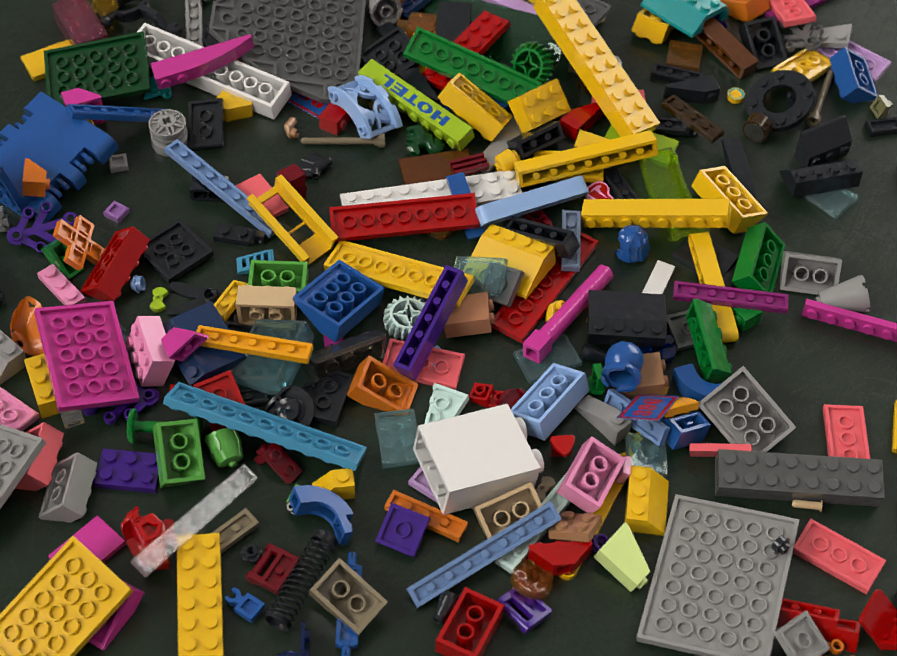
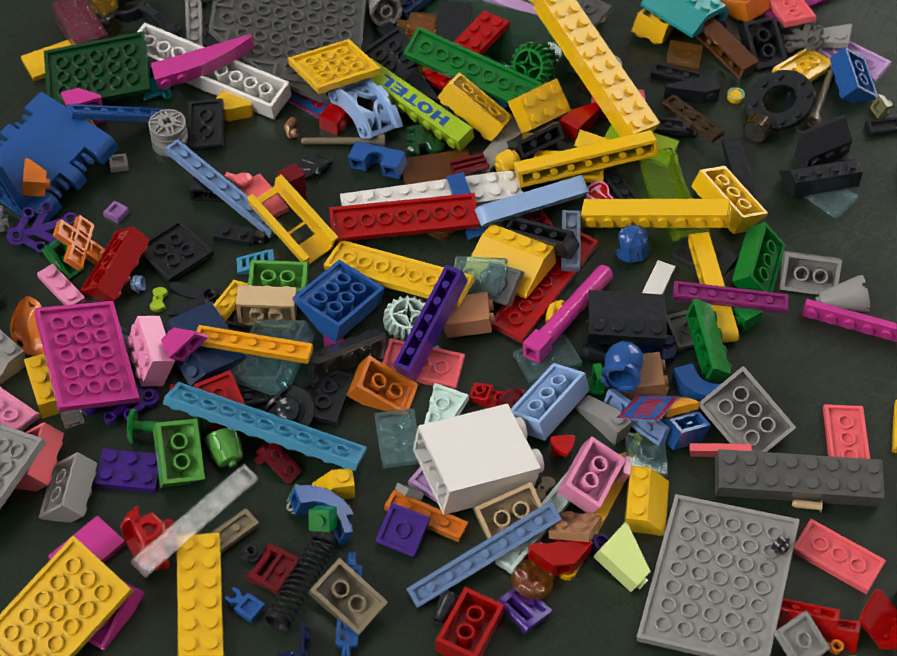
(241, 179): none -> coral animal
(322, 518): none -> green brick
(334, 66): none -> yellow plate
(365, 154): none -> blue arch
(409, 491): none -> light grey tile

